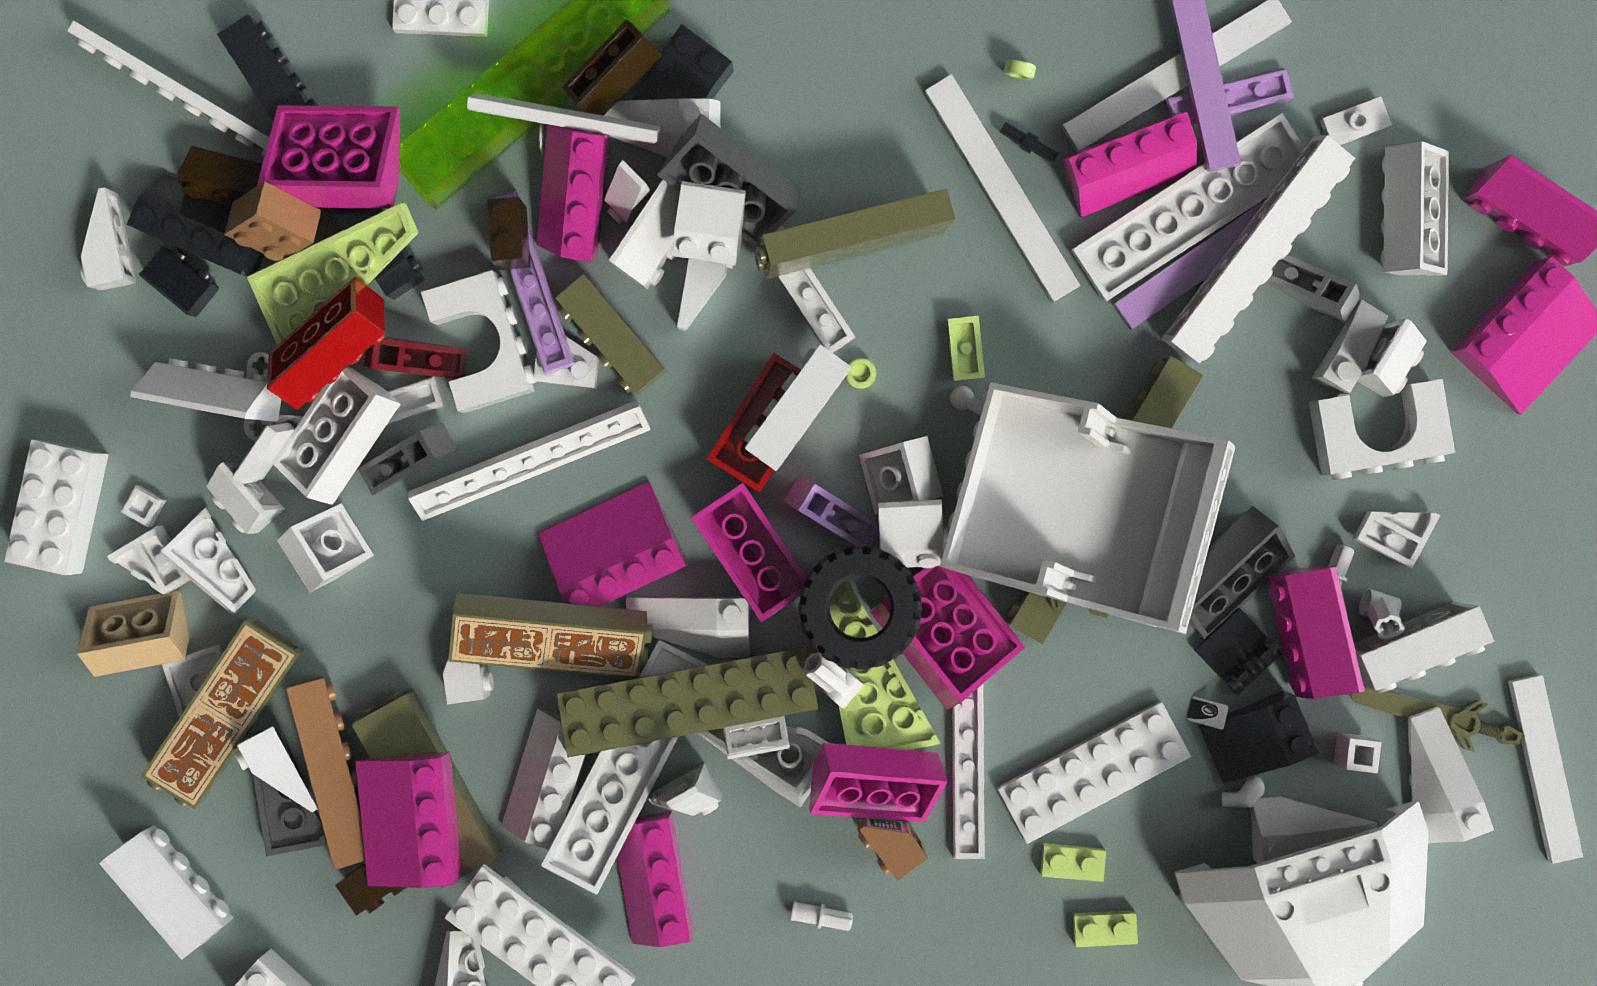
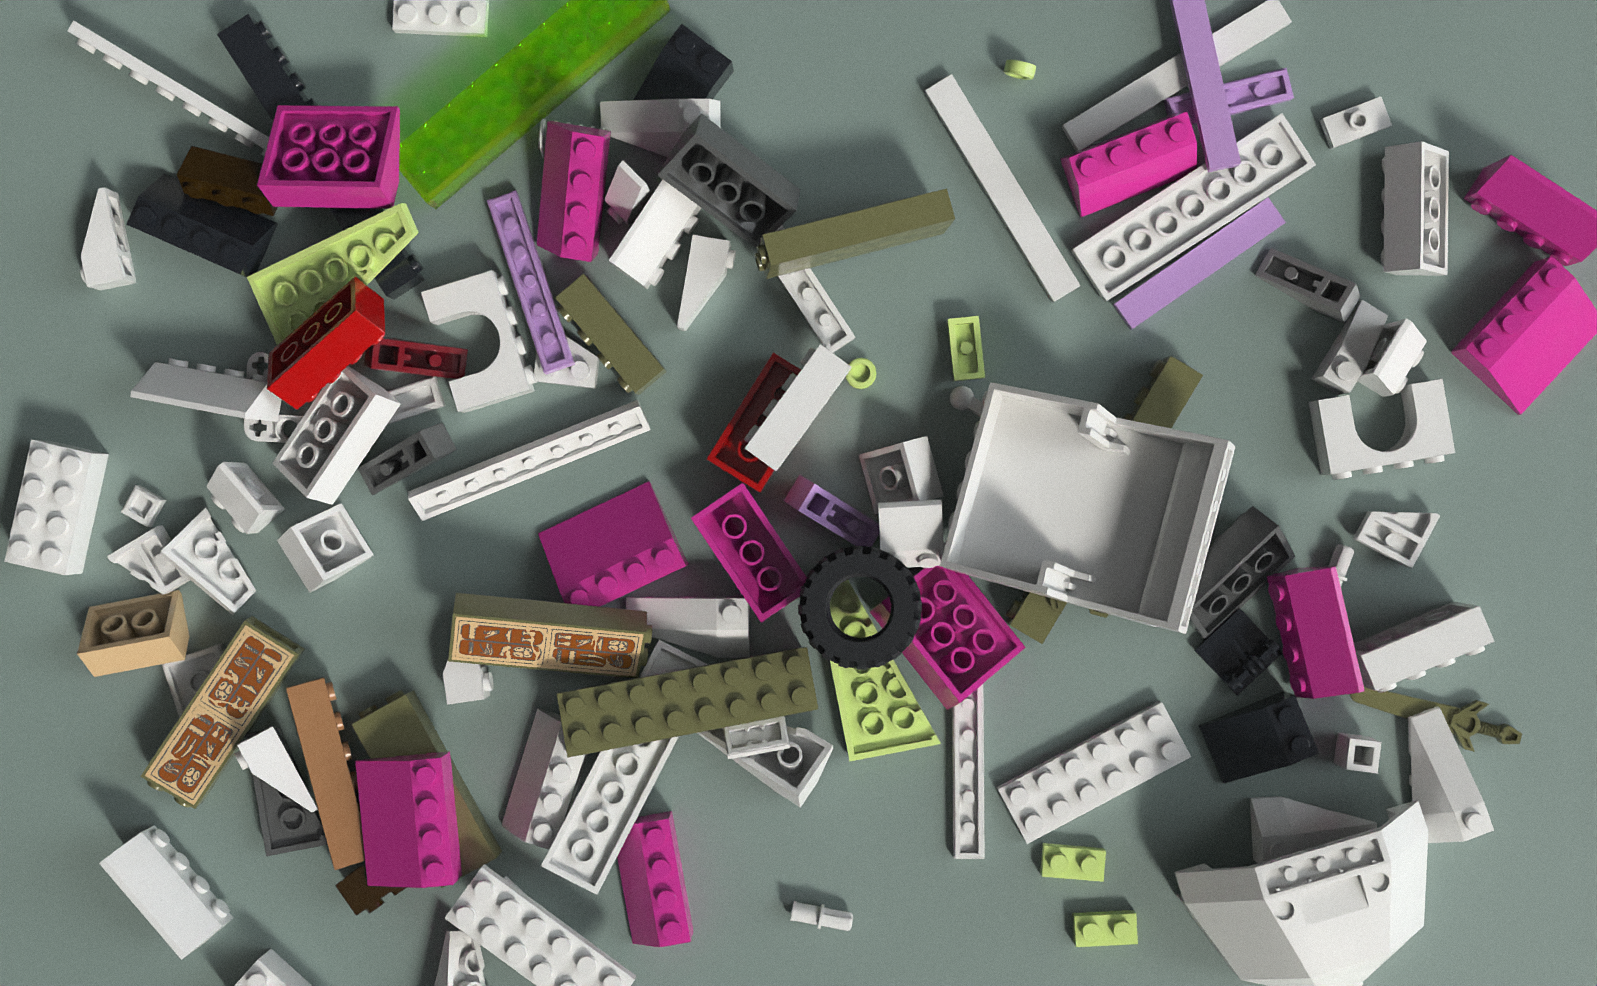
(179, 281): black brick -> none
(263, 453): white tile -> none
(272, 222): medium nougat brick -> none
(508, 233): dark brown brick -> none
(564, 117): white tile -> none
(611, 70): dark brown brick -> none
(689, 793): white wedge -> none
(709, 223): white slope -> none
(837, 682): white piece -> none
(875, 782): dark pink slope -> none
(895, 845): medium nougat slope -> none
(1029, 142): black bar -> none
(1207, 712): sticker -> none
(1246, 796): white arm -> none
(1258, 248): white brick -> none
(1383, 613): white piece -> none
(1545, 768): white tile -> none

